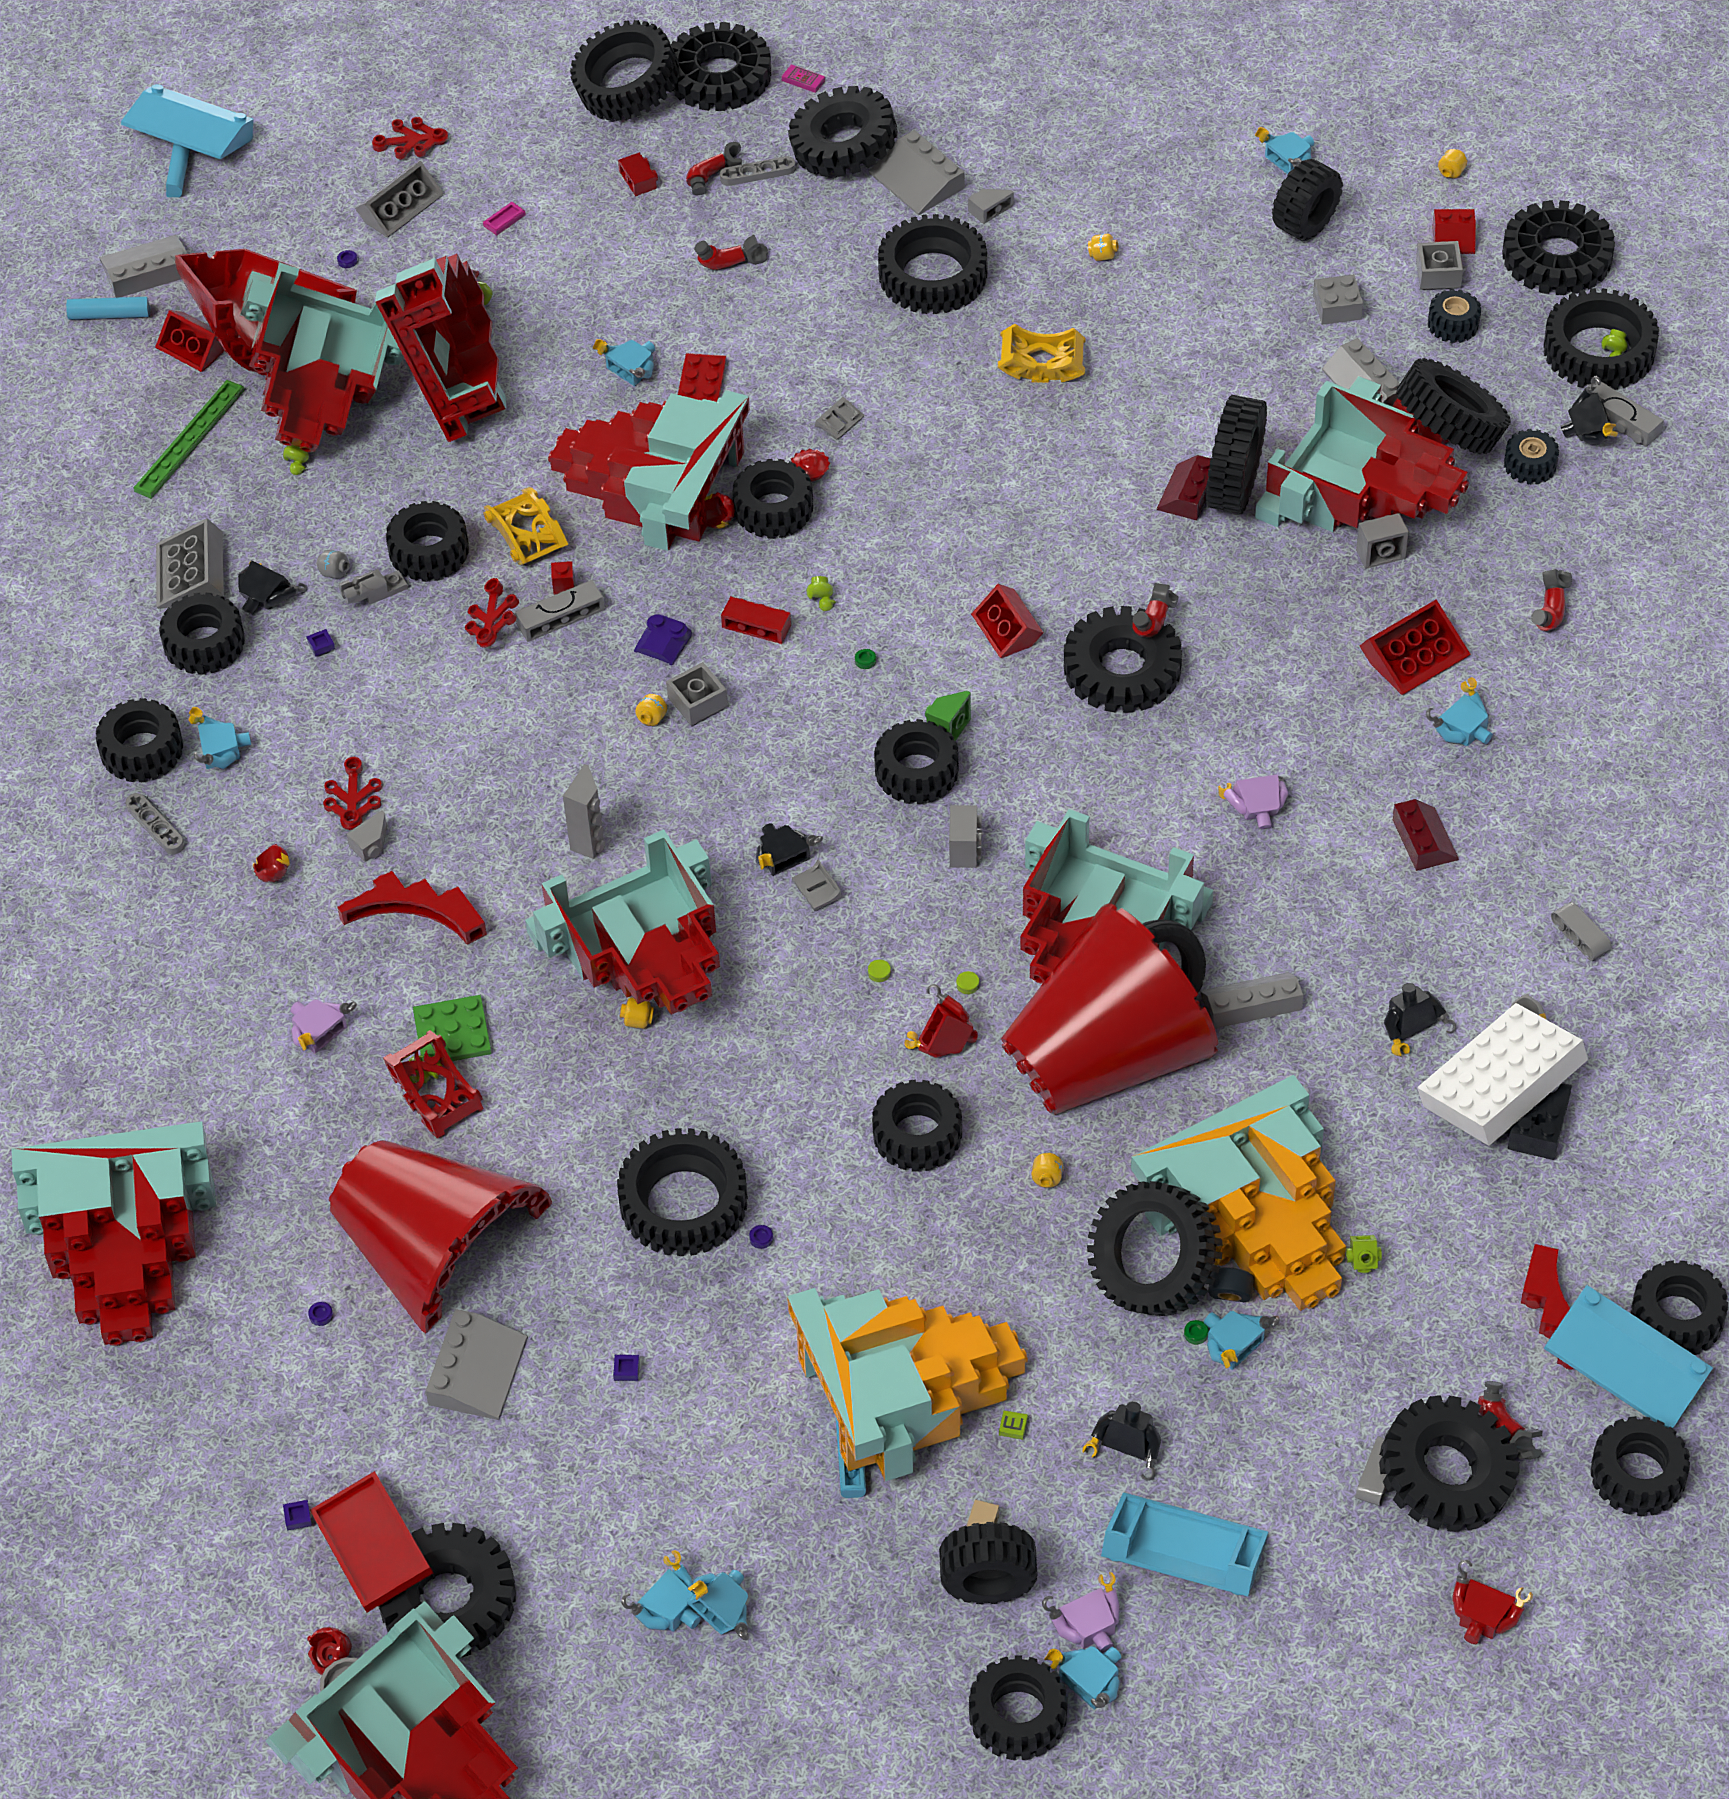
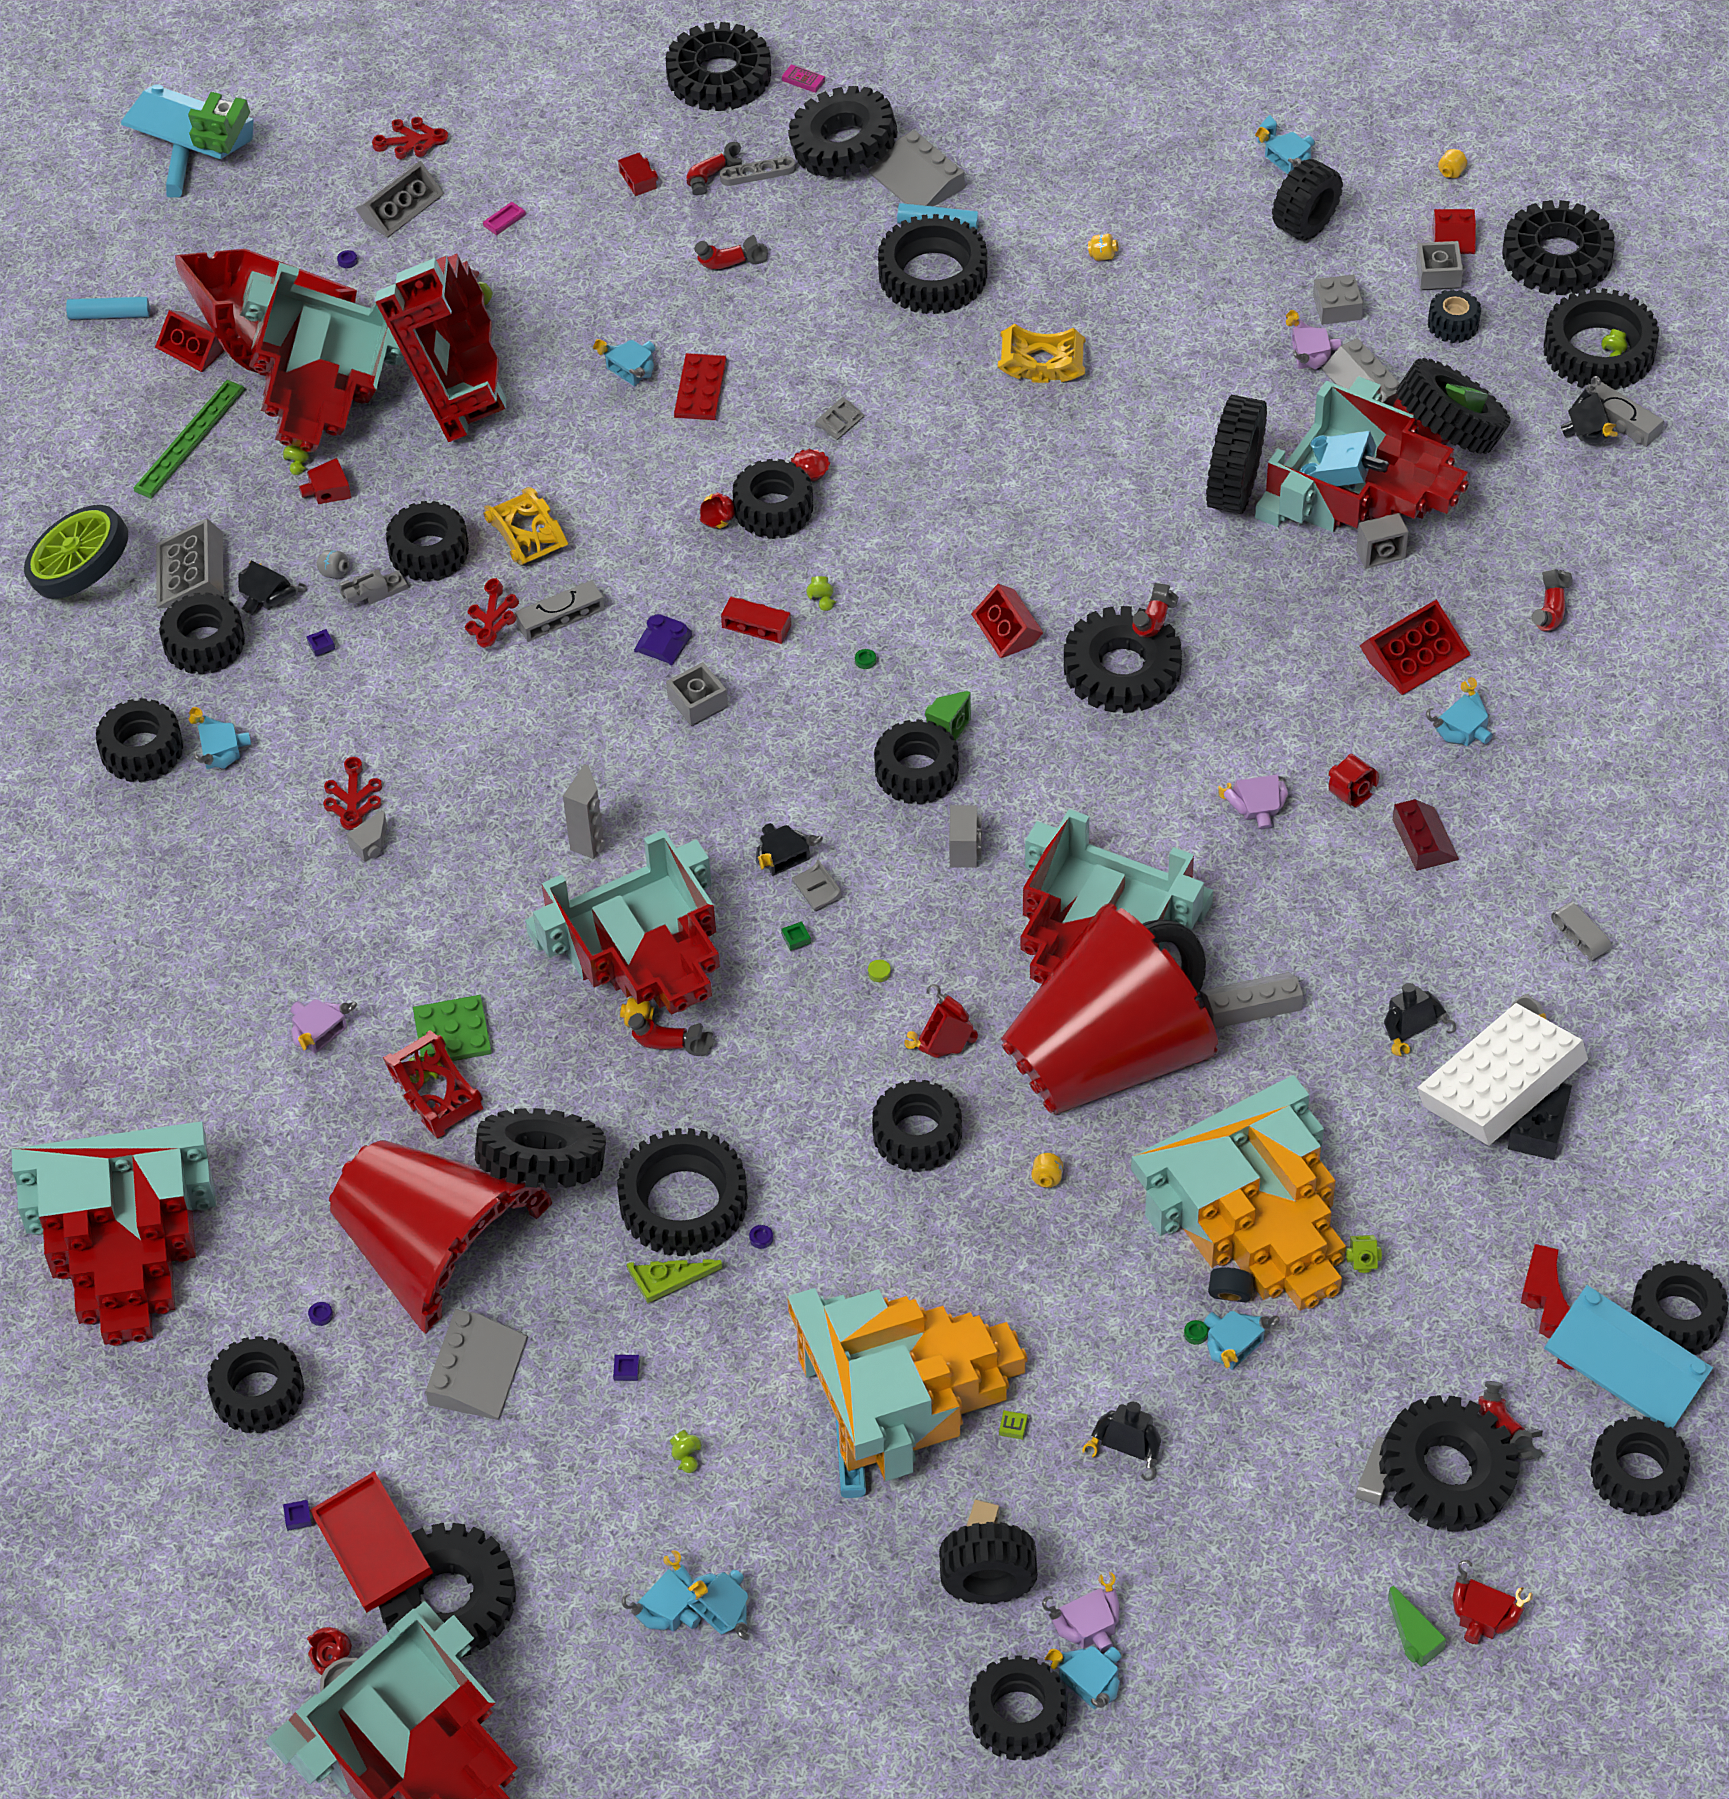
(76, 551): none -> wheel
(143, 266): light grey slope -> none
(154, 824): light grey beam -> none
(218, 123): none -> bright green brick
(261, 1410): none -> black tyre
(271, 864): red hair -> none
(326, 483): none -> red torso
(419, 899): red arch -> none
(540, 1148): none -> black tyre
(562, 576): red brick -> none
(609, 49): black tyre -> none
(652, 708): yellow head -> none
(655, 462): panel -> none
(658, 1037): none -> piece
(663, 1278): none -> lime wing
(682, 1447): none -> lime animal
(796, 935): none -> green plate
(906, 211): none -> medium azure brick
(967, 982): lime tile -> none
(990, 203): light grey slope -> none
(1184, 1544): medium azure slope -> none
(1186, 488): dark red slope -> none
(1195, 1256): black tyre -> none
(1269, 124): none -> medium azure slope
(1310, 344): none -> lavender torso
(1344, 459): none -> medium azure piece
(1352, 780): none -> red brick
(1417, 1634): none -> bright green slope
(1467, 397): none -> bright green slope
(1531, 456): black wheel -> none

